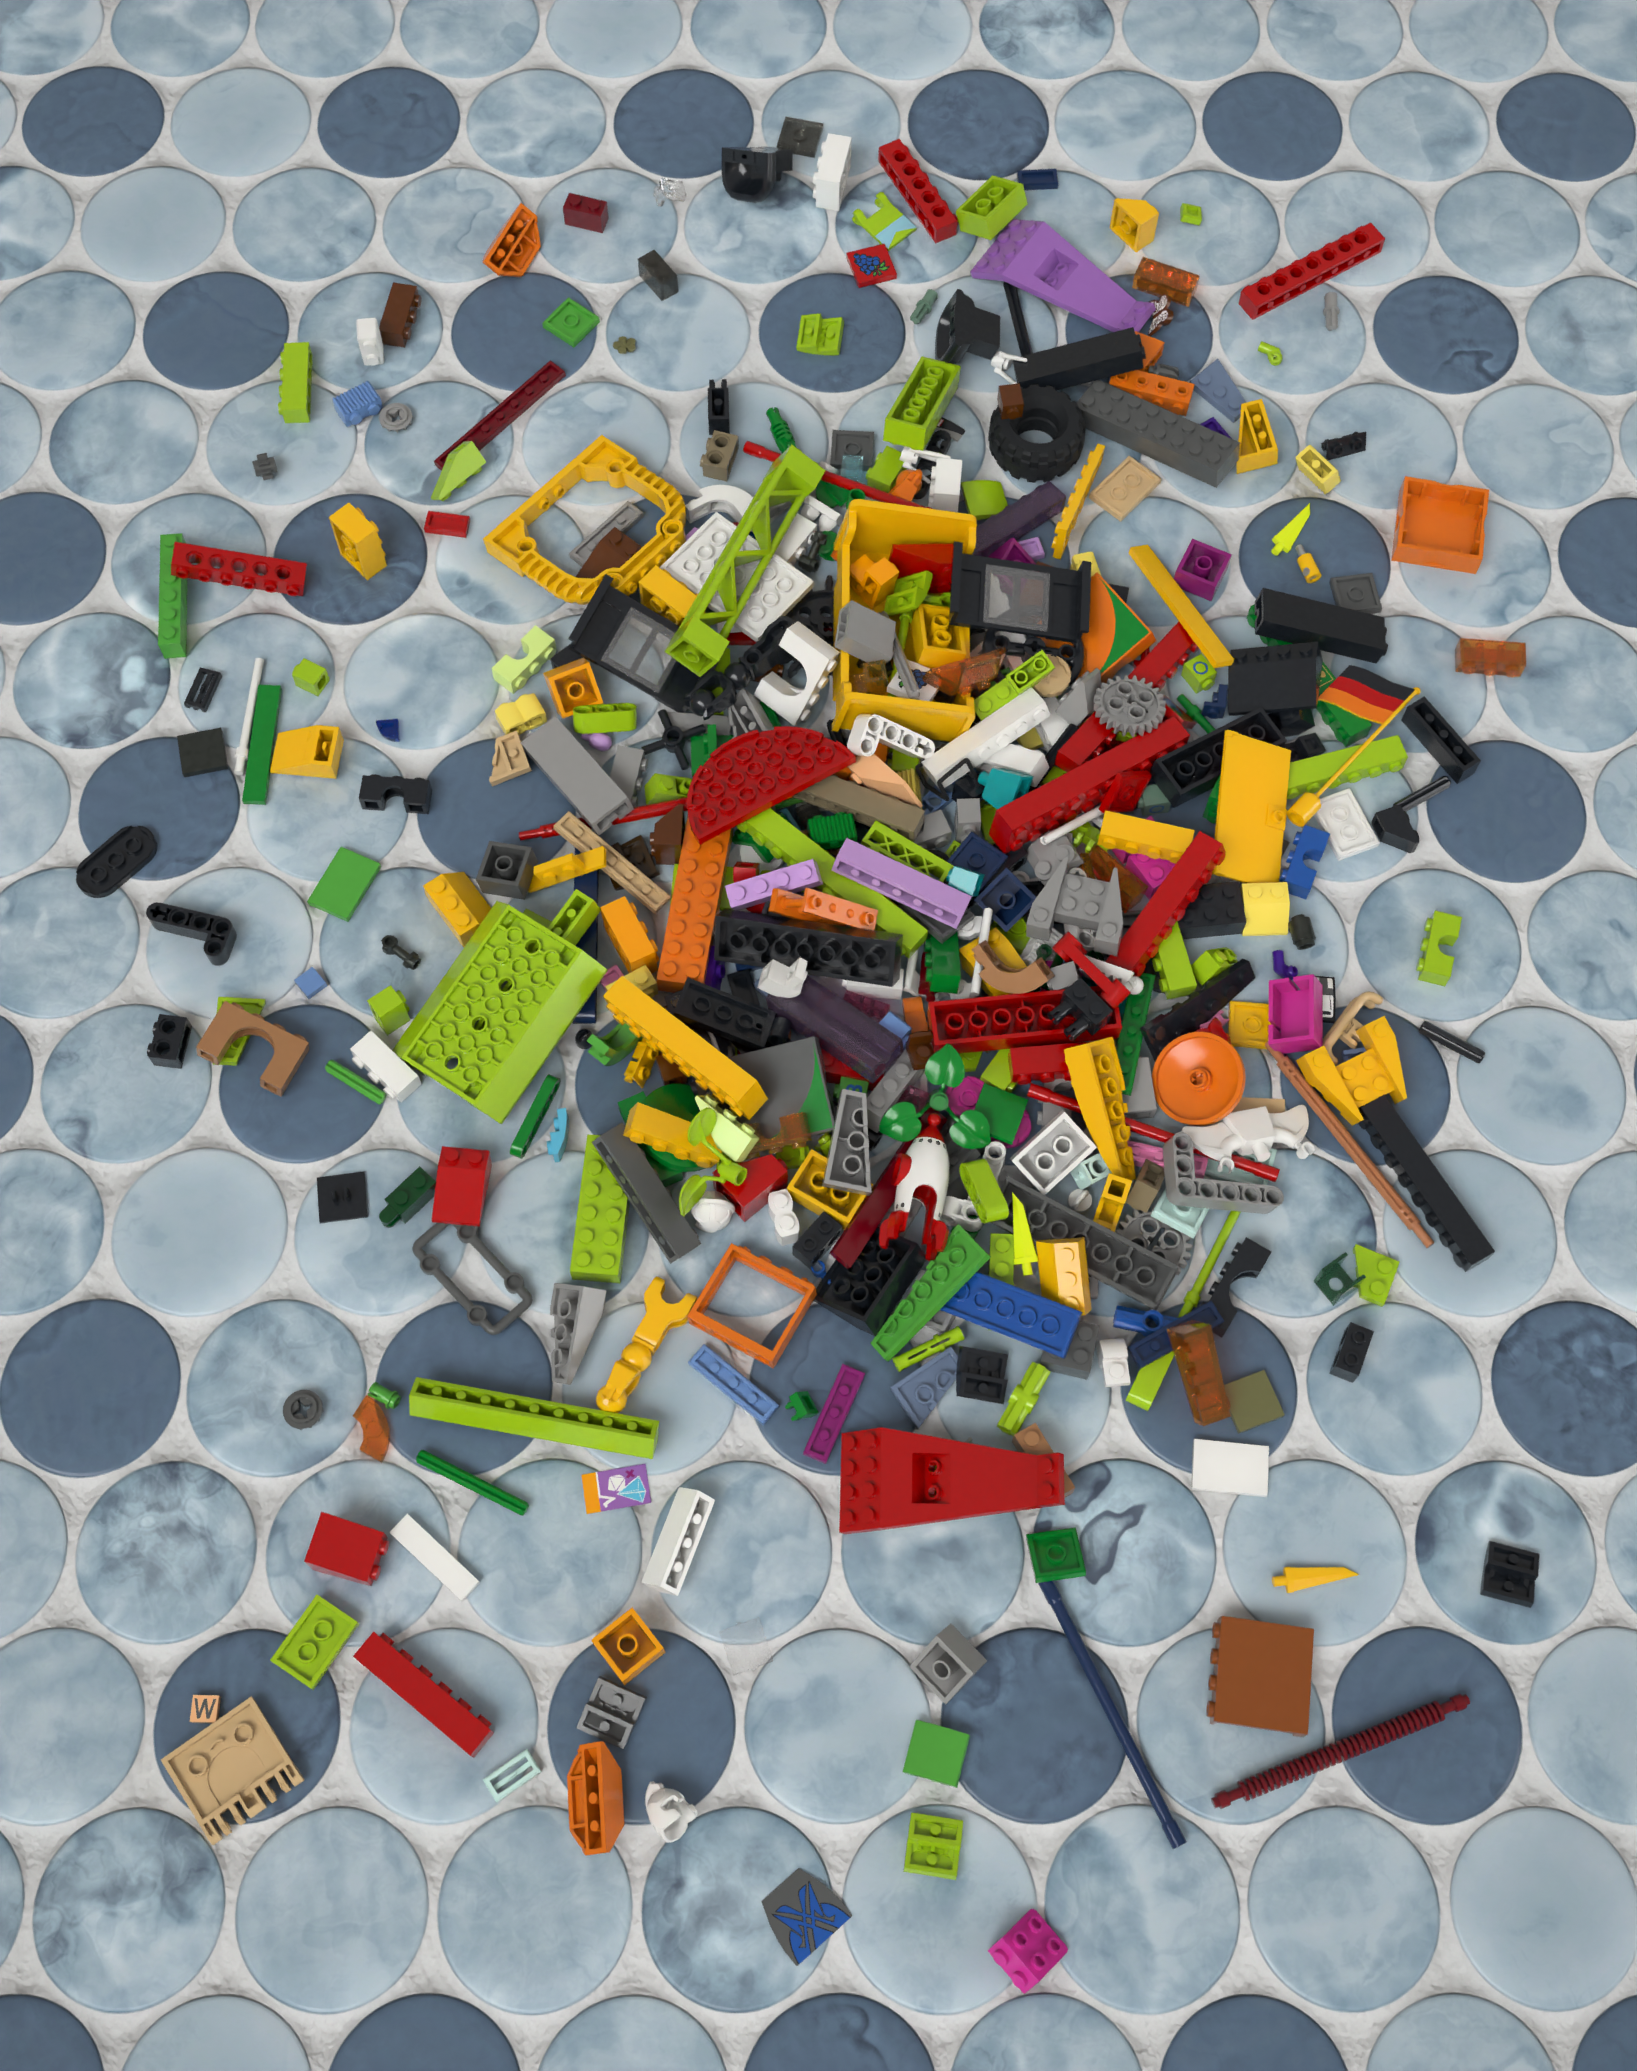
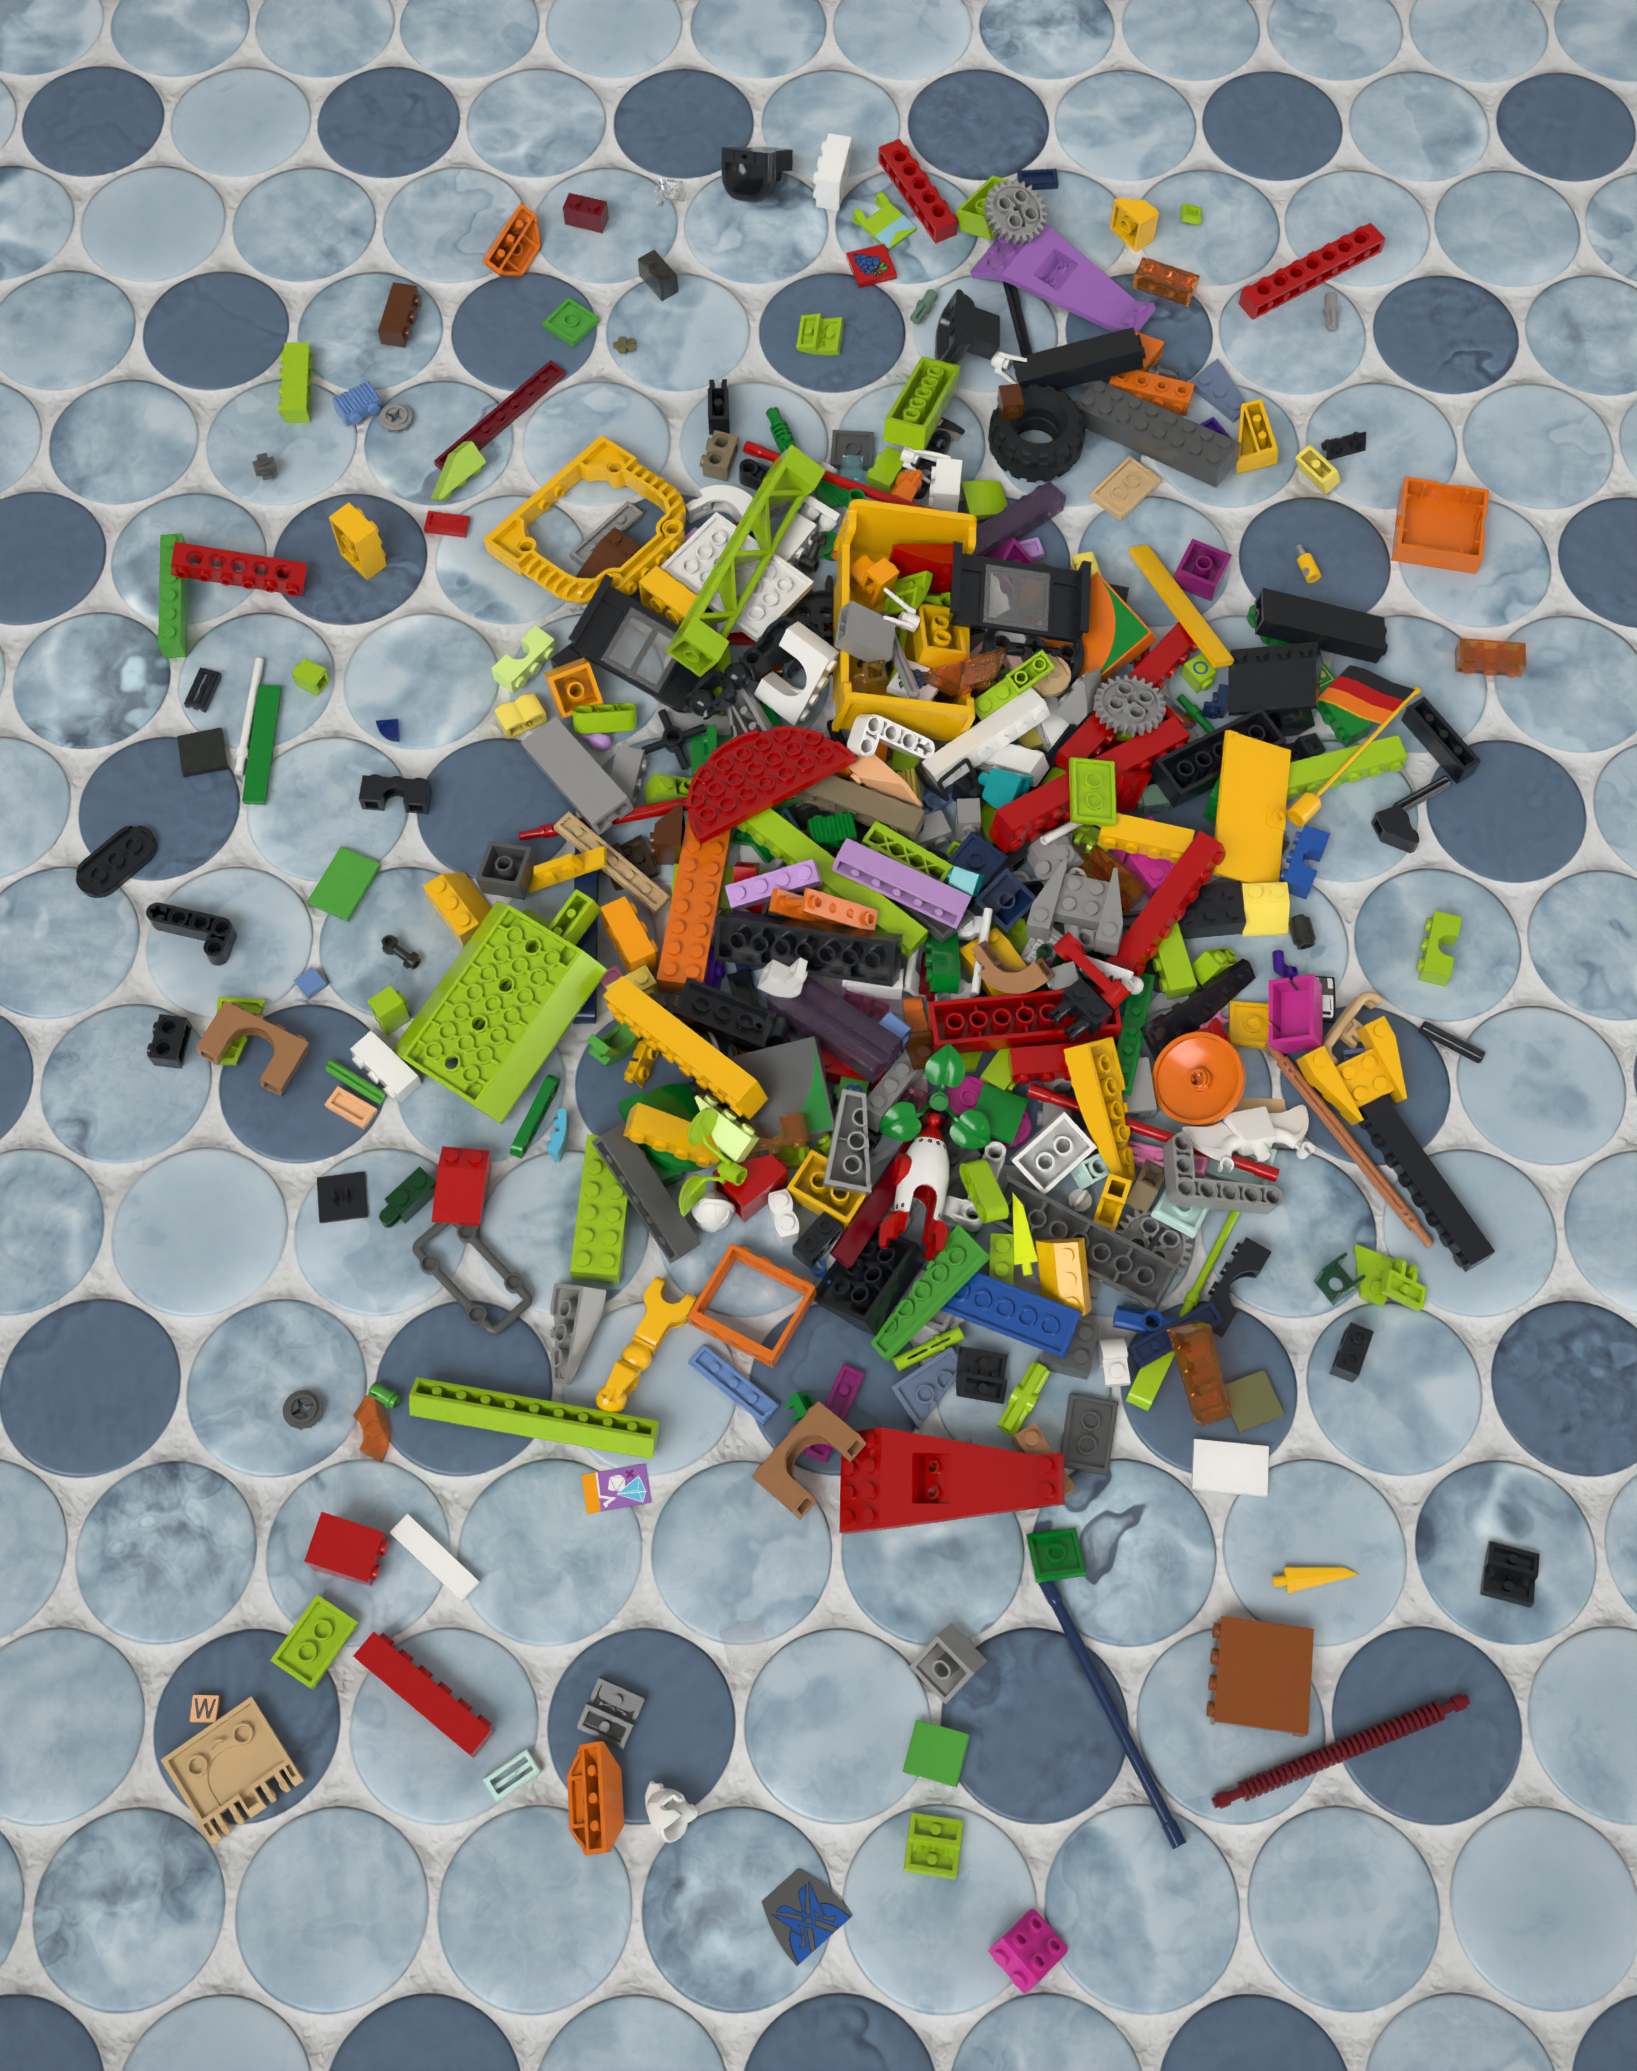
(308, 752): yellow slope -> none
(351, 1107): none -> light nougat tile
(370, 341): white brick -> none
(472, 1482): green axle -> none
(508, 759): tan wing -> none
(583, 1044): black hinge -> none
(628, 1646): light orange brick -> none
(670, 1072): reddish brown brick -> none
(678, 1541): white brick -> none
(756, 473): none -> black piece
(800, 136): clear smoke tile -> none
(816, 1427): none -> medium nougat arch
(906, 620): none -> white plant
(1015, 212): none -> light grey gear
(1076, 501): yellow wing -> none
(1088, 1434): none -> dark grey tile
(1092, 792): none -> lime tile
(1161, 315): reddish brown animal -> none
(1272, 352): lime arm -> none
(1286, 537): neon yellow bar -> none
(1346, 824): white tile -> none
(1356, 593): dark grey tile -> none
(1402, 1285): none -> lime hinge

